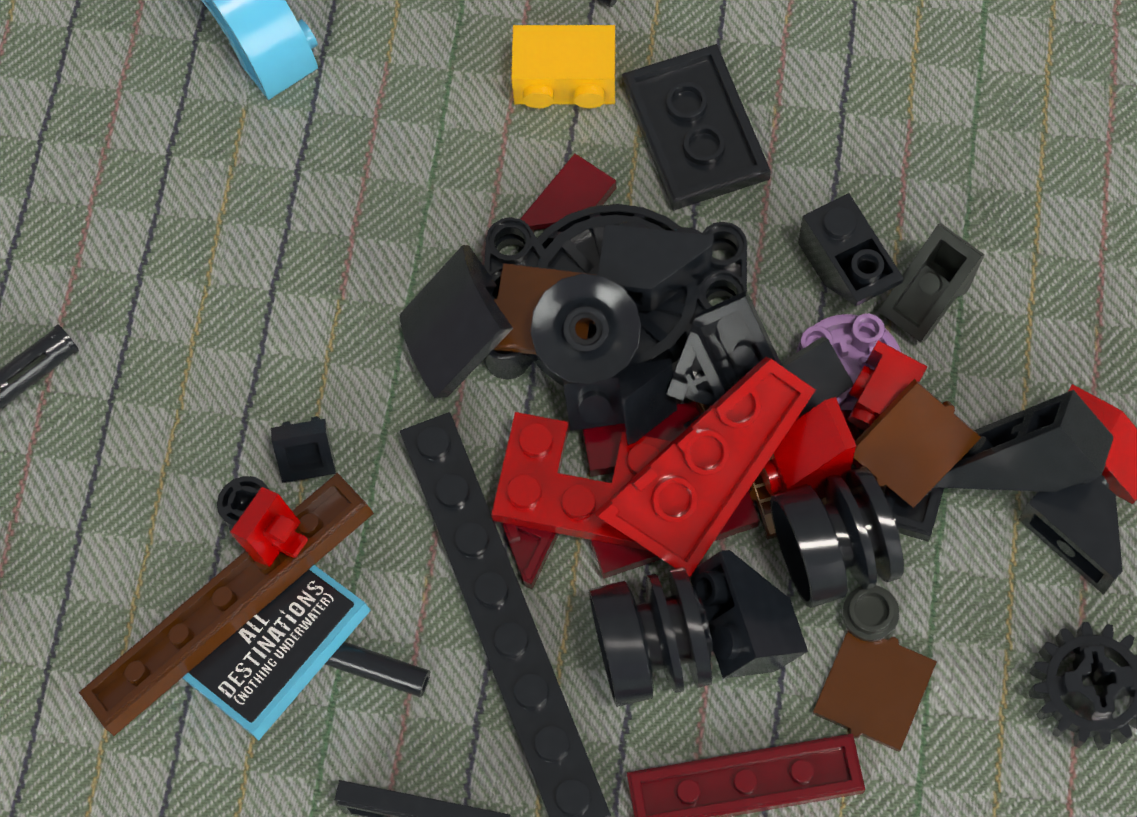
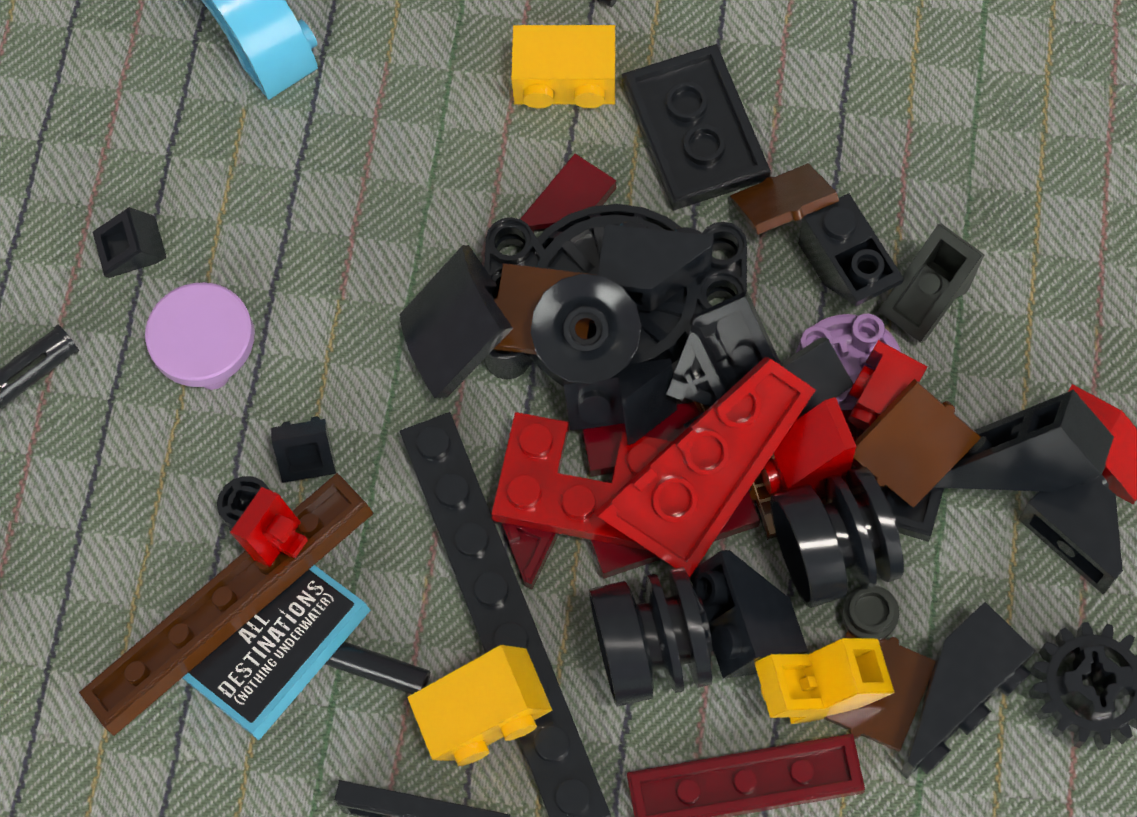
(129, 242): none -> black slope
(199, 335): none -> lavender tile
(479, 705): none -> yellow brick
(784, 198): none -> reddish brown piece
(825, 681): none -> yellow brick
(967, 673): none -> black slope

